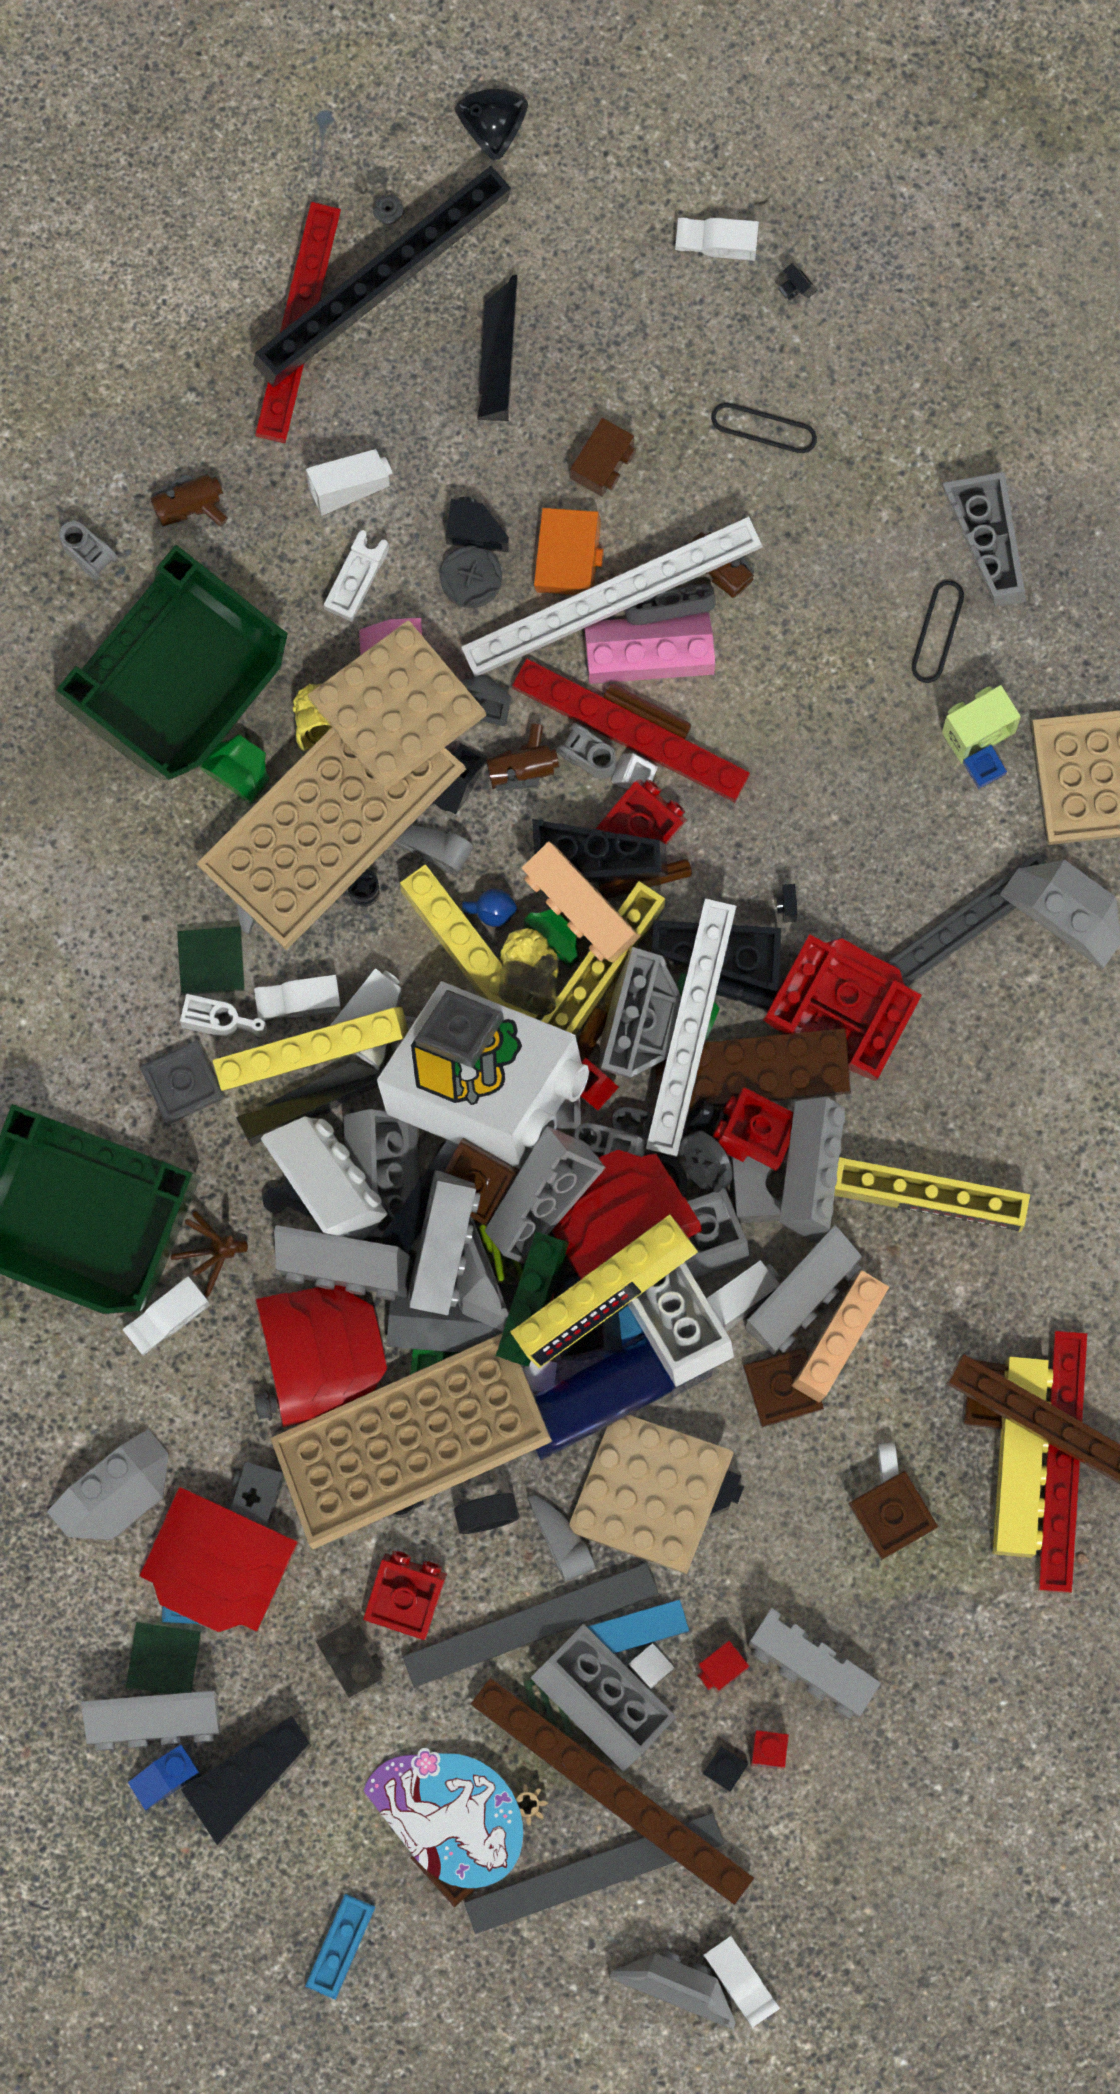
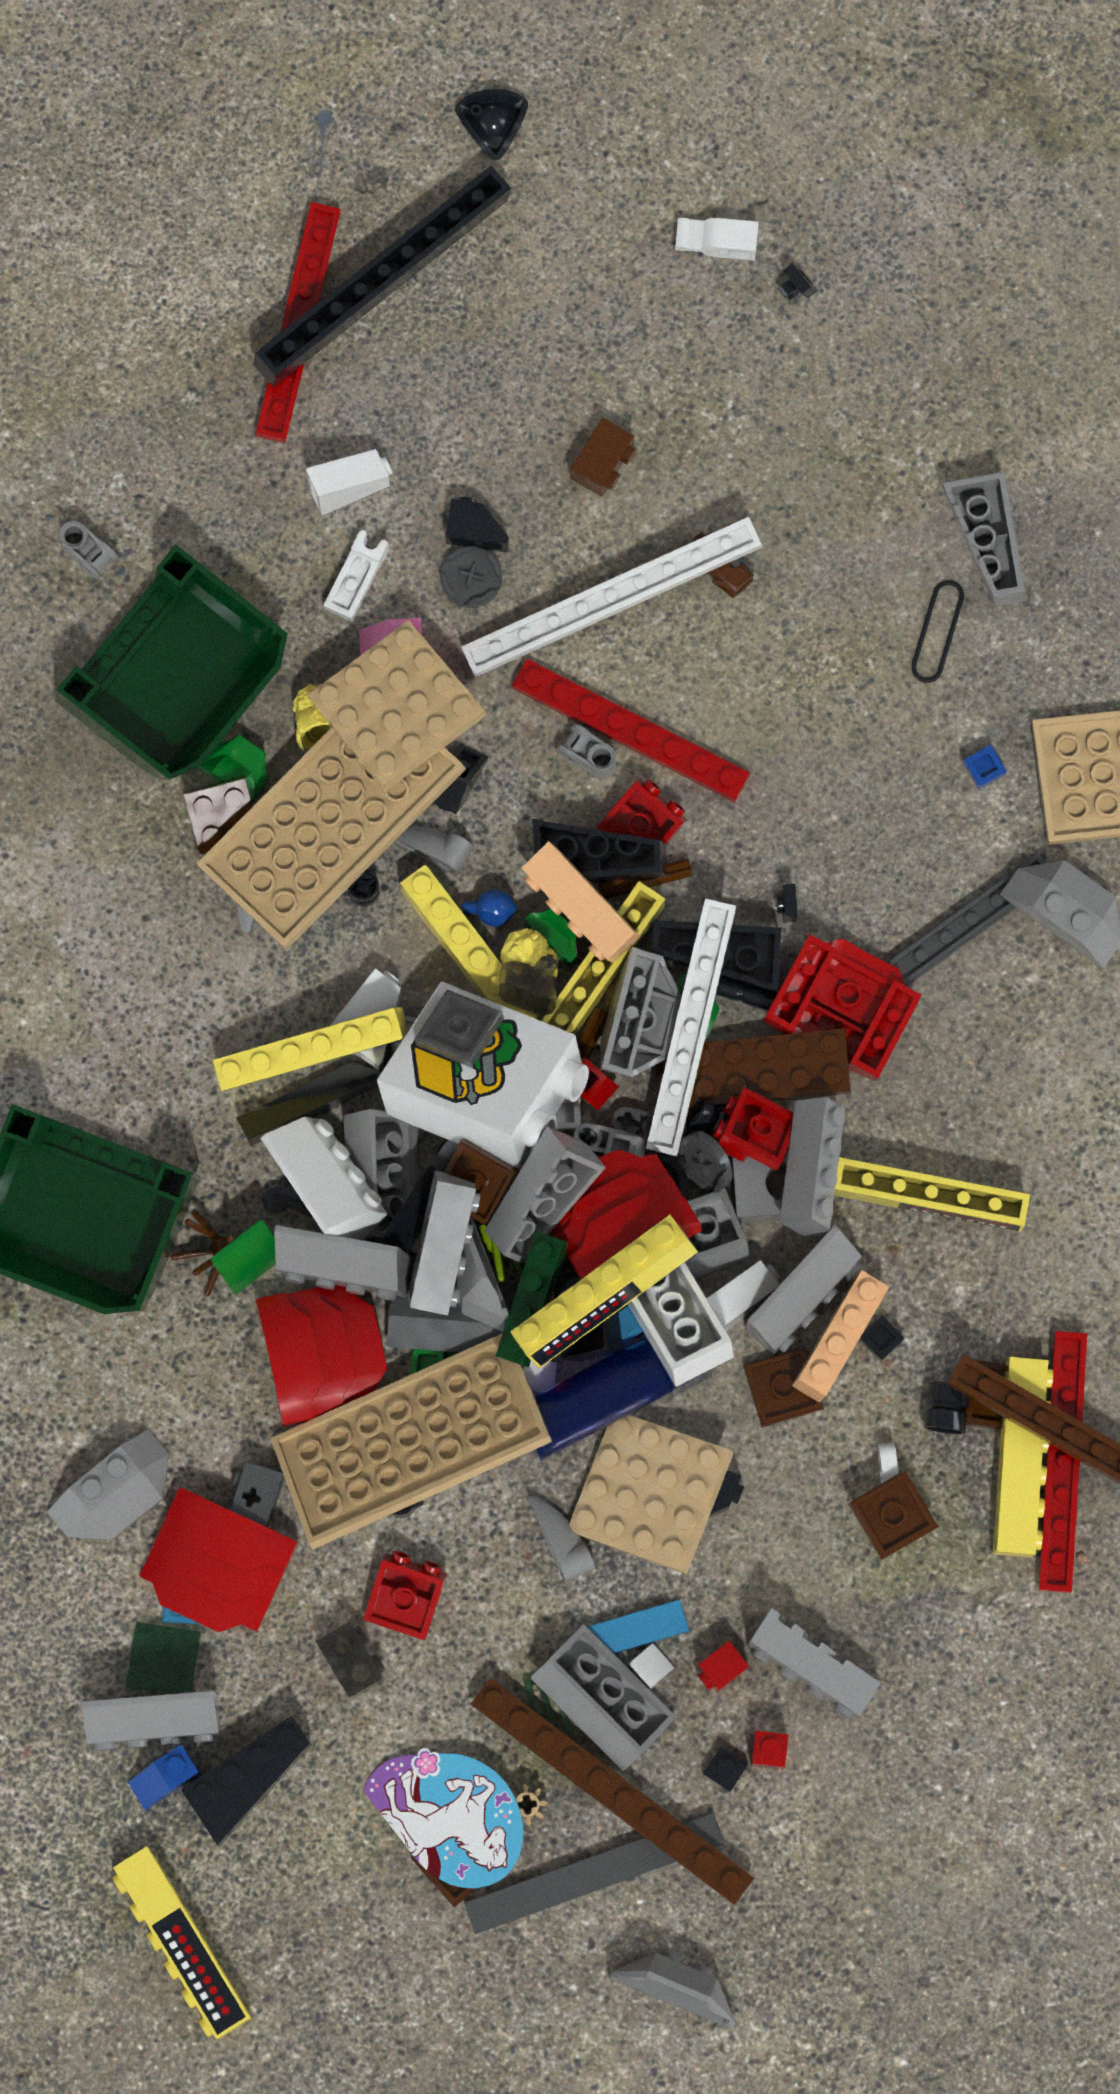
(166, 1316): white piece -> none
(182, 1082): flat silver tile -> none
(182, 1944): none -> brick
(187, 497): reddish brown piece -> none
(203, 1013): white piece -> none
(211, 960): clear green tile -> none
(216, 809): none -> plate
(246, 1257): none -> green slope
(265, 1405): dark grey plate -> none
(298, 998): white piece -> none
(340, 1946): dark azure tile -> none
(384, 216): dark grey plate -> none
(486, 1513): black tyre -> none
(491, 698): dark grey slope -> none
(498, 353): black wedge -> none
(523, 767): reddish brown piece -> none
(530, 1625): dark grey tile -> none
(568, 551): orange container -> none
(631, 769): white slope -> none
(647, 710): reddish brown axle -> none
(651, 650): bright pink slope -> none
(684, 602): dark grey beam -> none
(741, 1981): white piece -> none
(769, 416): black piece -> none
(881, 1338): none -> black plate
(946, 1410): none -> black wheel
(980, 722): yellowish green brick -> none

